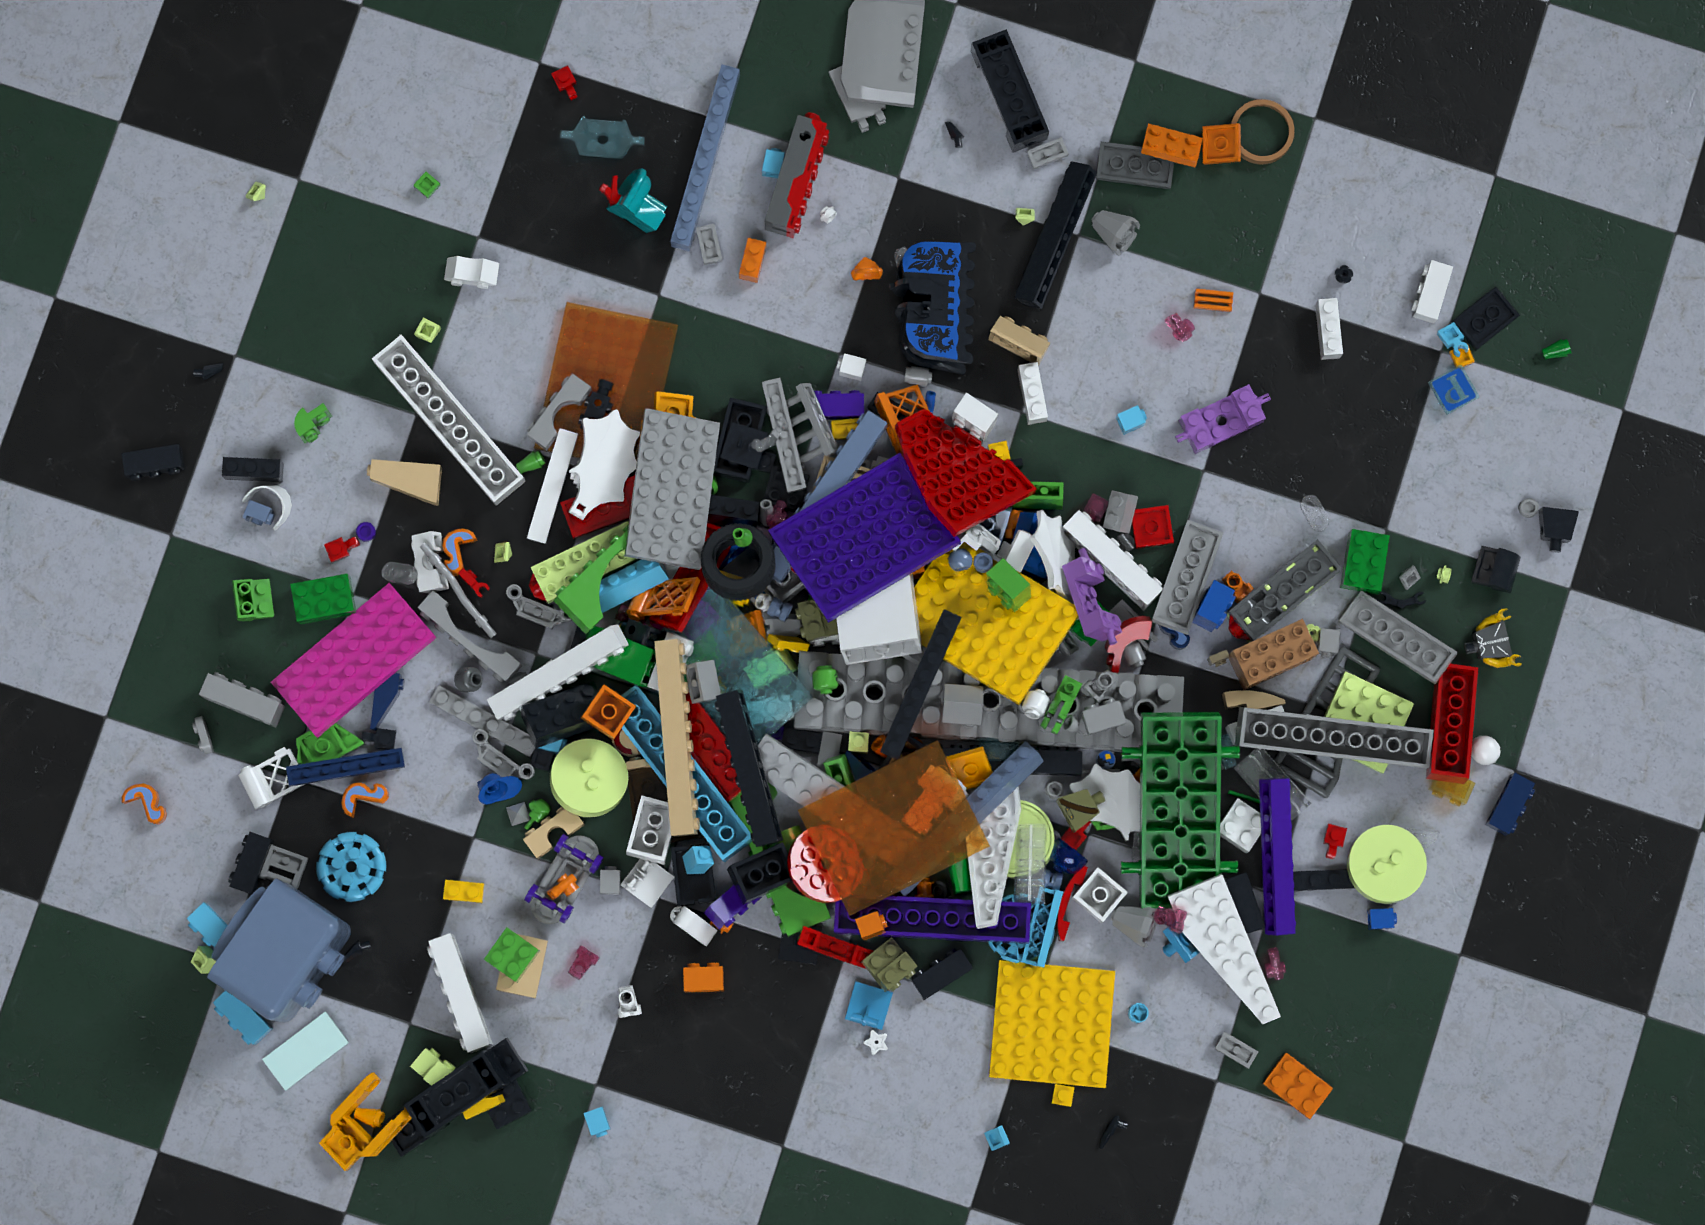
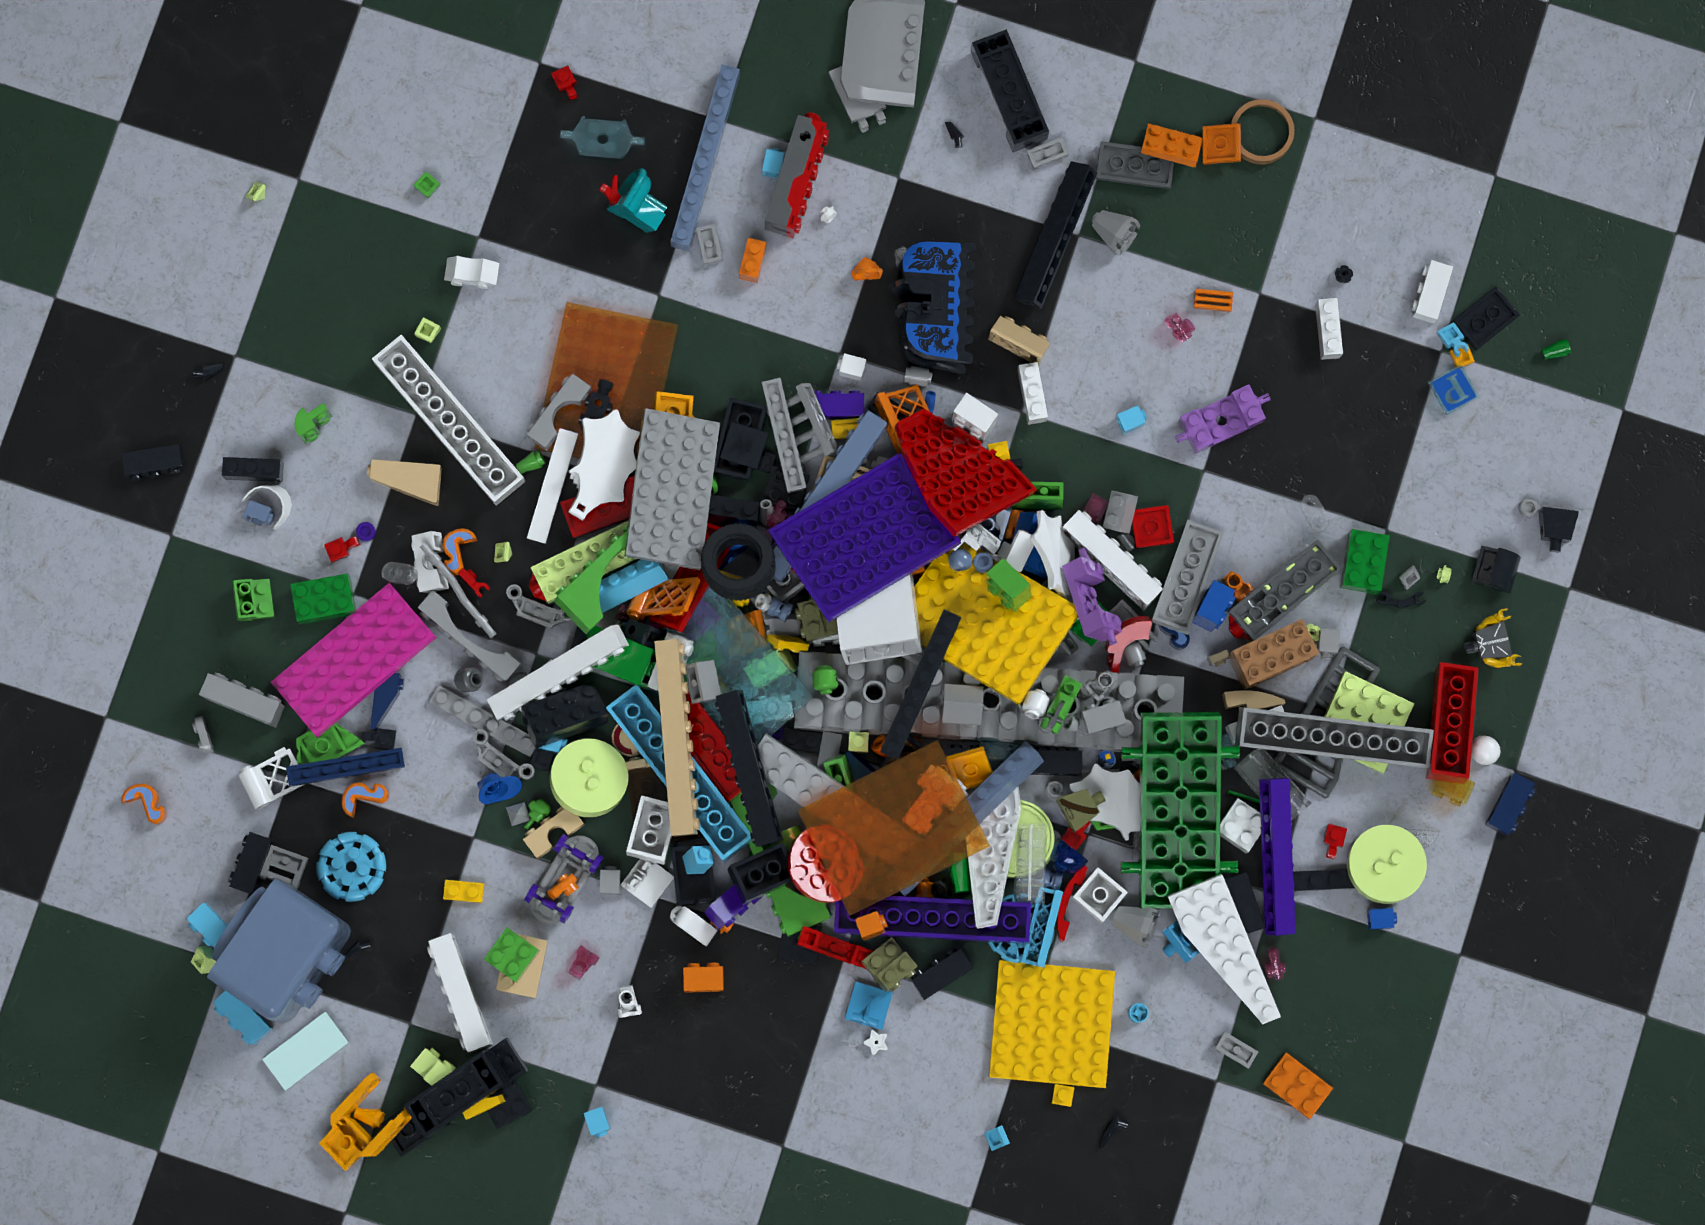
(608, 712): orange brick -> none
(745, 539): bright green cone -> none
(761, 445): clear arm -> none
(1025, 215): yellowish green slope -> none
(1171, 918): clear pink plate -> none
(1398, 637): light grey plate -> none

